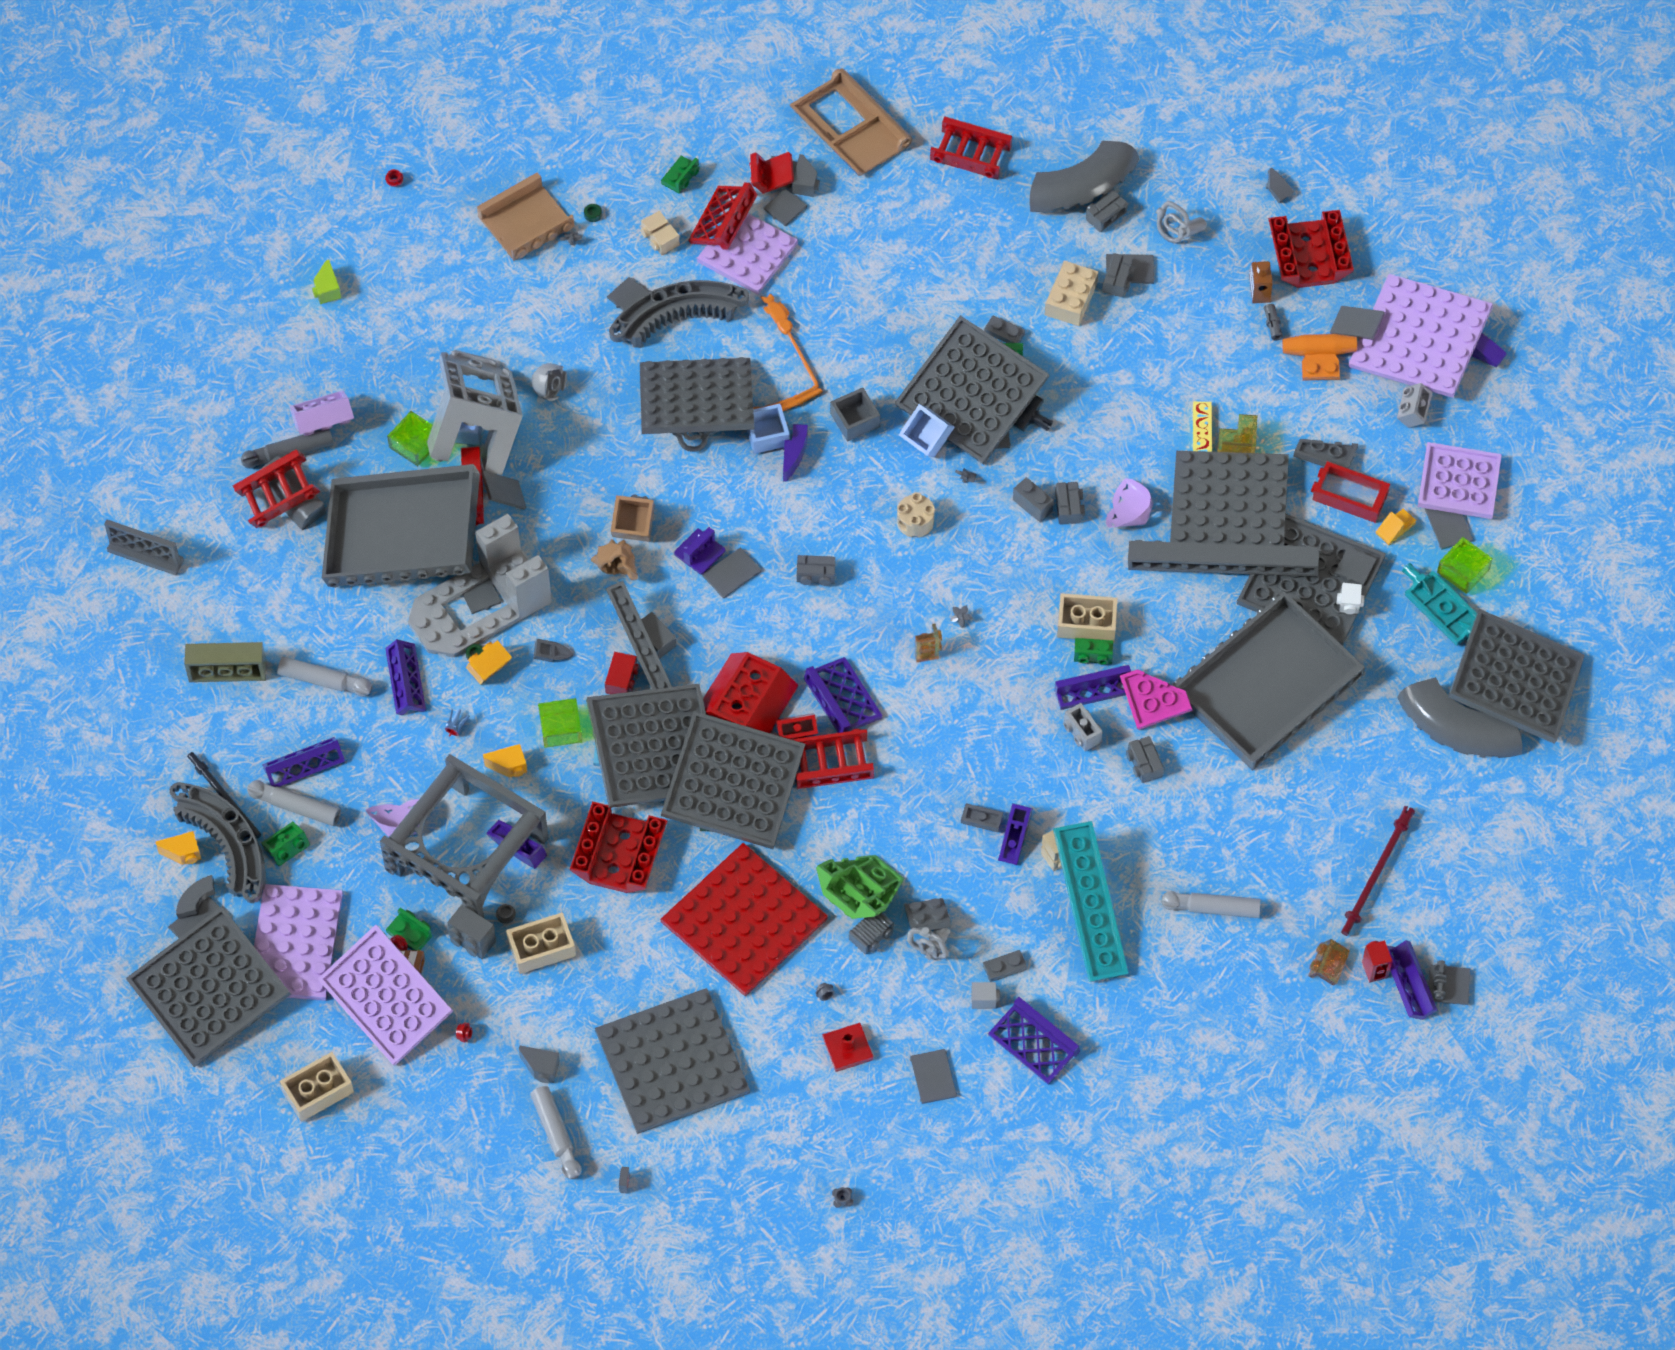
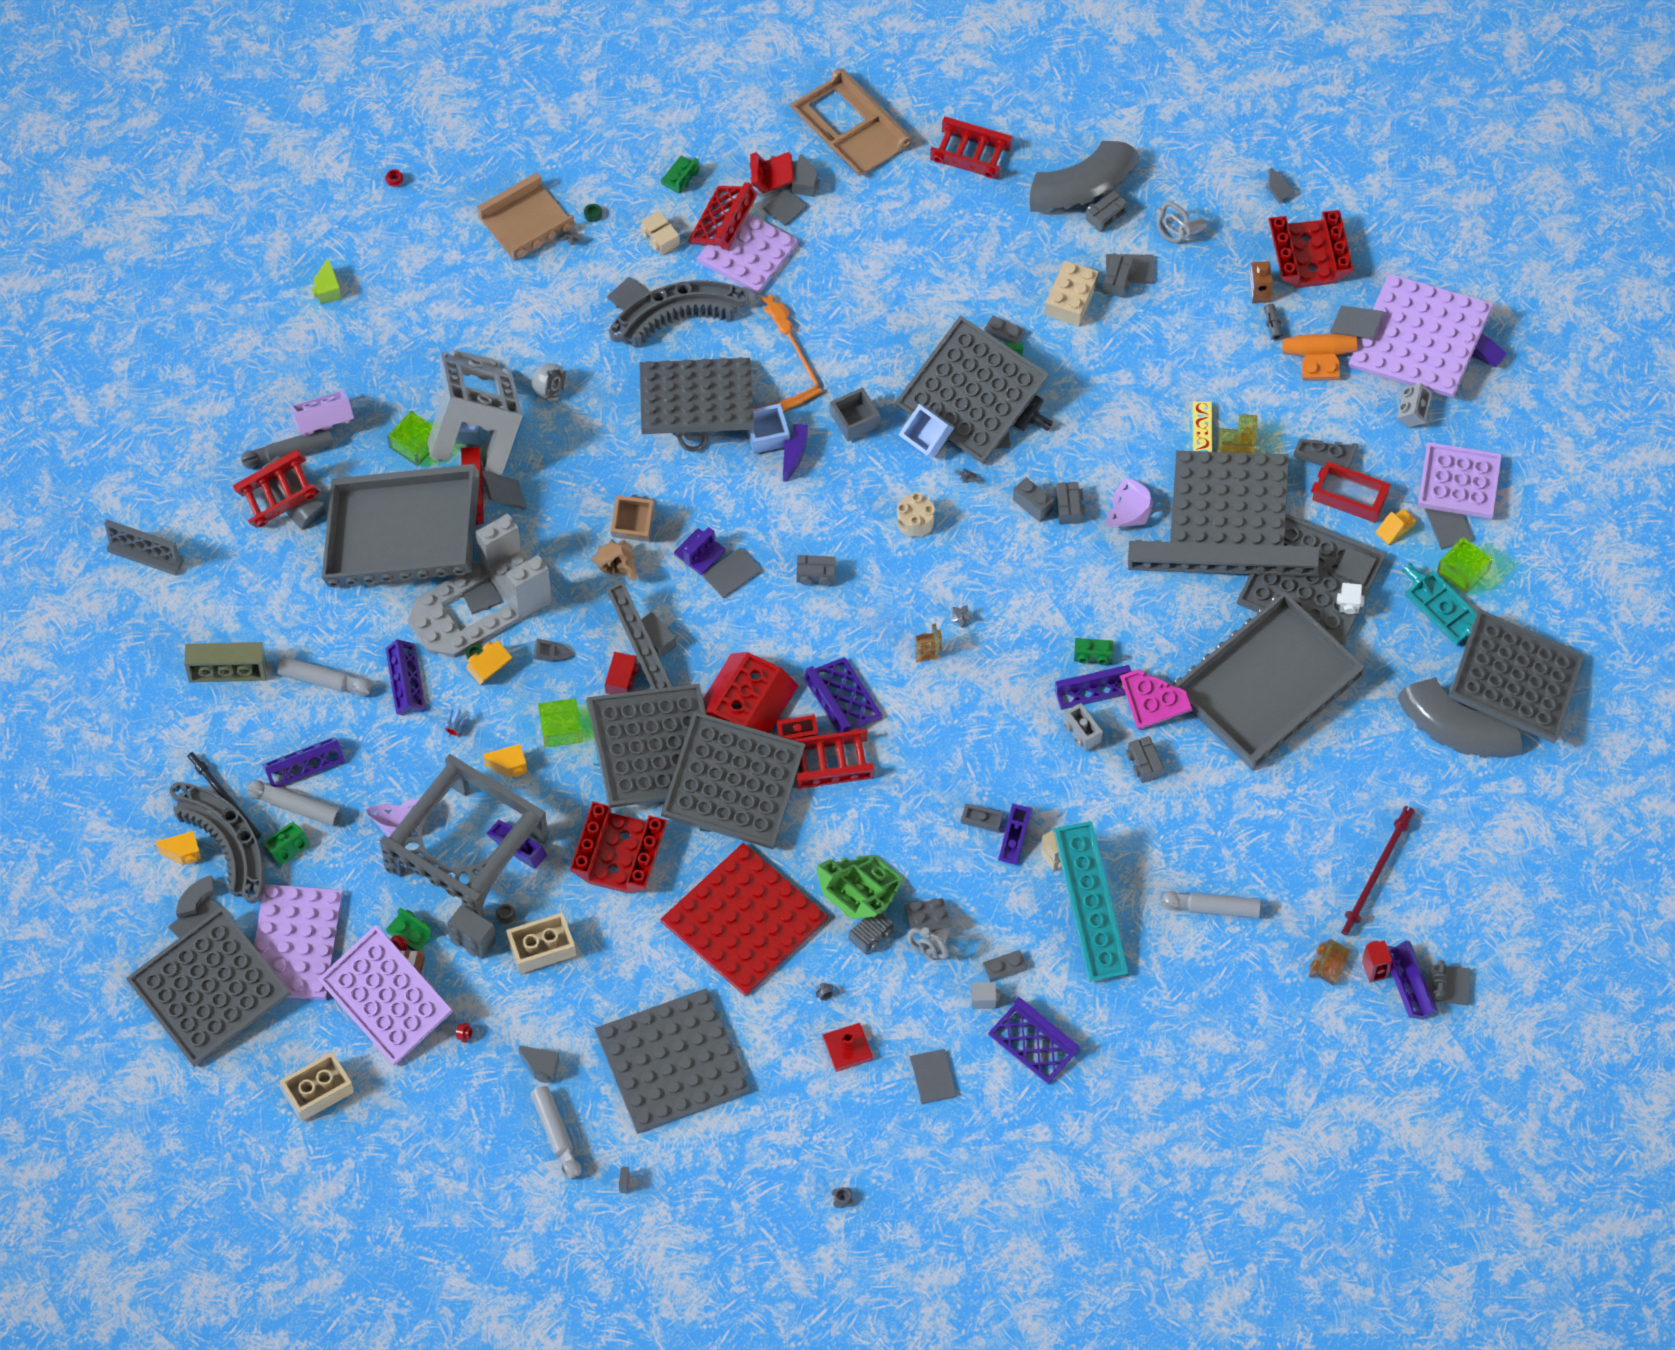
(1087, 617): tan brick -> none

